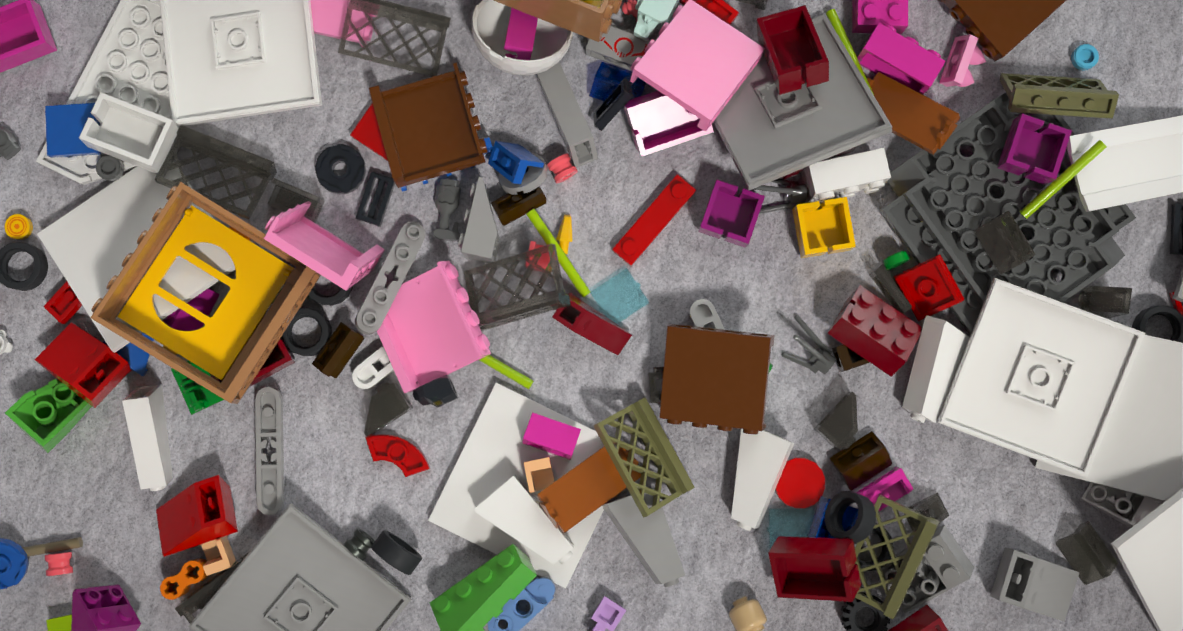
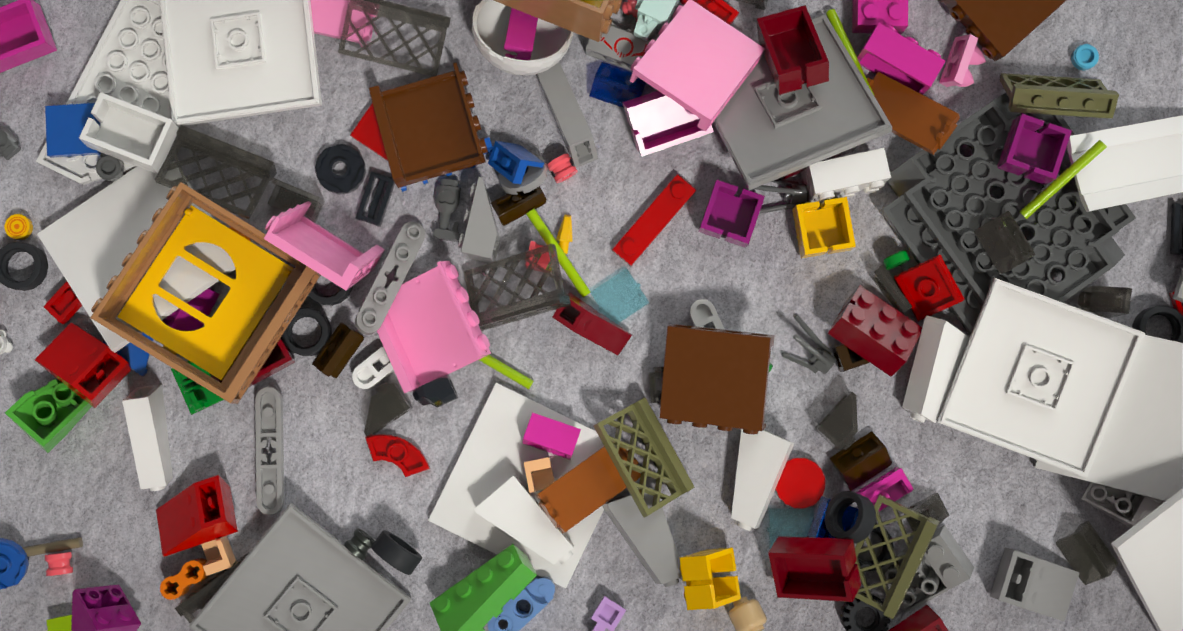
(613, 104): black tile -> none
(702, 588): none -> yellow piece

